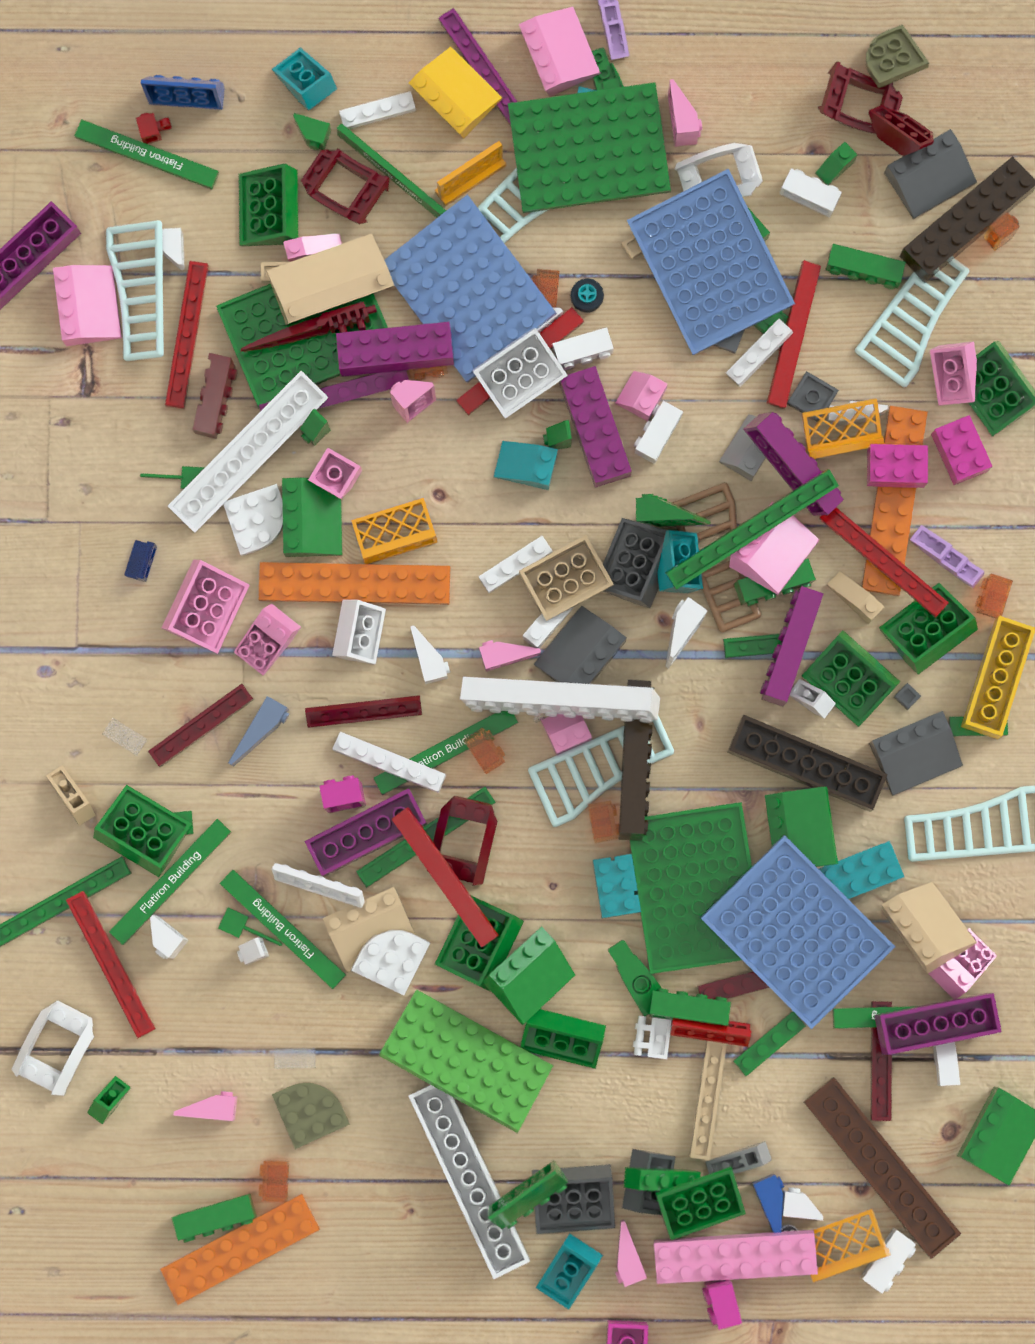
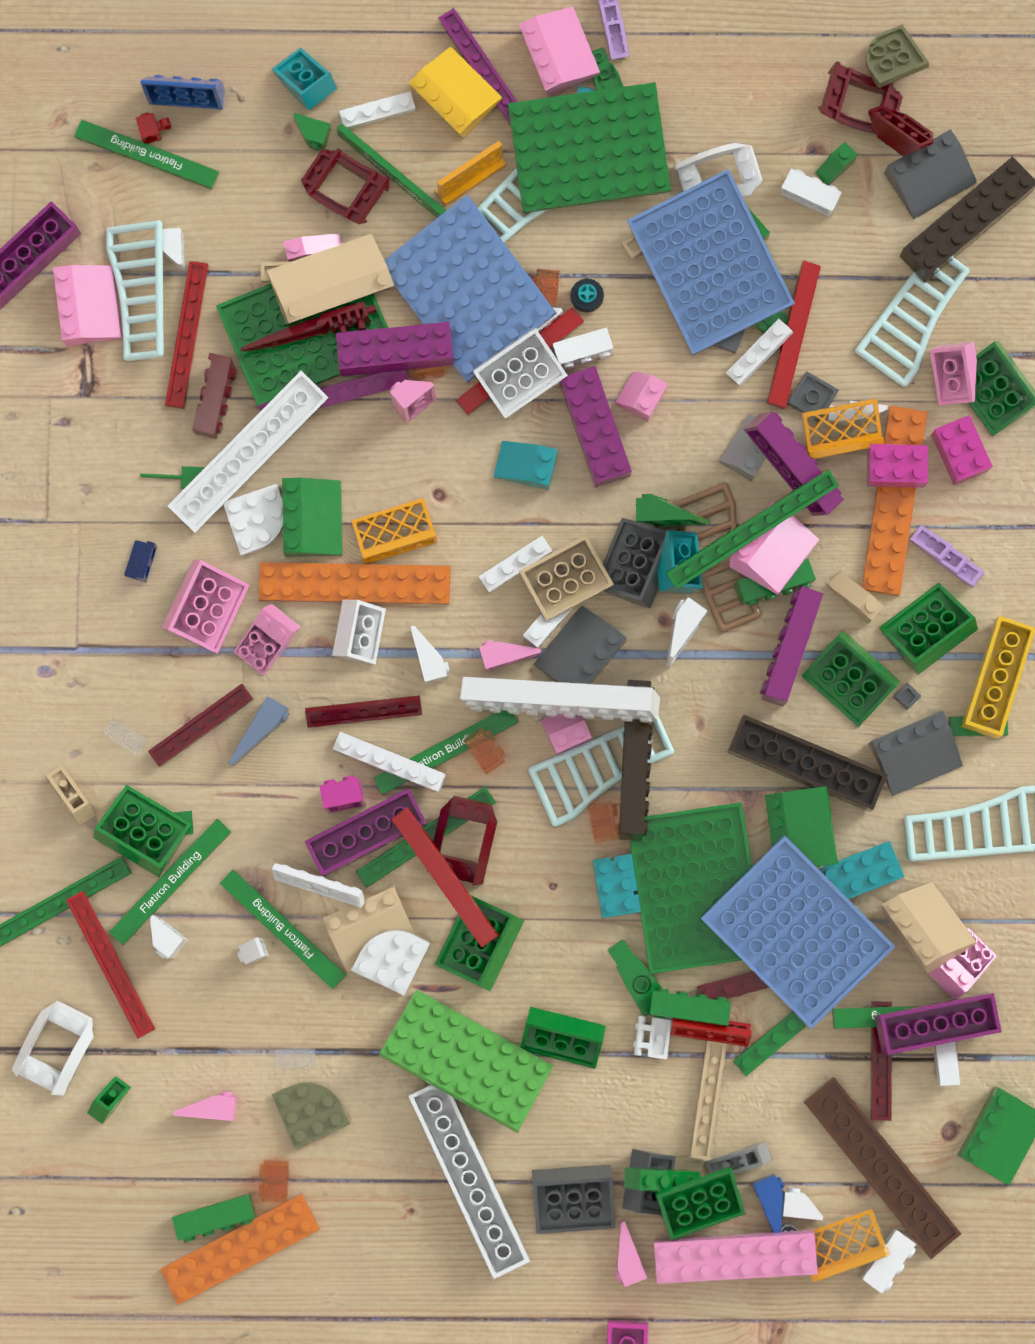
(234, 923): green piece -> none
(268, 206): green slope -> none
(314, 428): green slope -> none
(335, 473): bright pink slope -> none
(527, 1195): green slope -> none
(530, 976): green slope -> none
(558, 436): green slope -> none
(569, 1271): teal slope -> none
(657, 431): white brick -> none
(684, 118): bright pink slope -> none
(723, 1304): dark pink brick -> none
(750, 645): green tile -> none
(812, 698): white slope -> none
(865, 266): green brick -> none
(885, 561): red tile -> none
(993, 596): clear orange brick -> none
(1001, 231): clear orange brick -> none

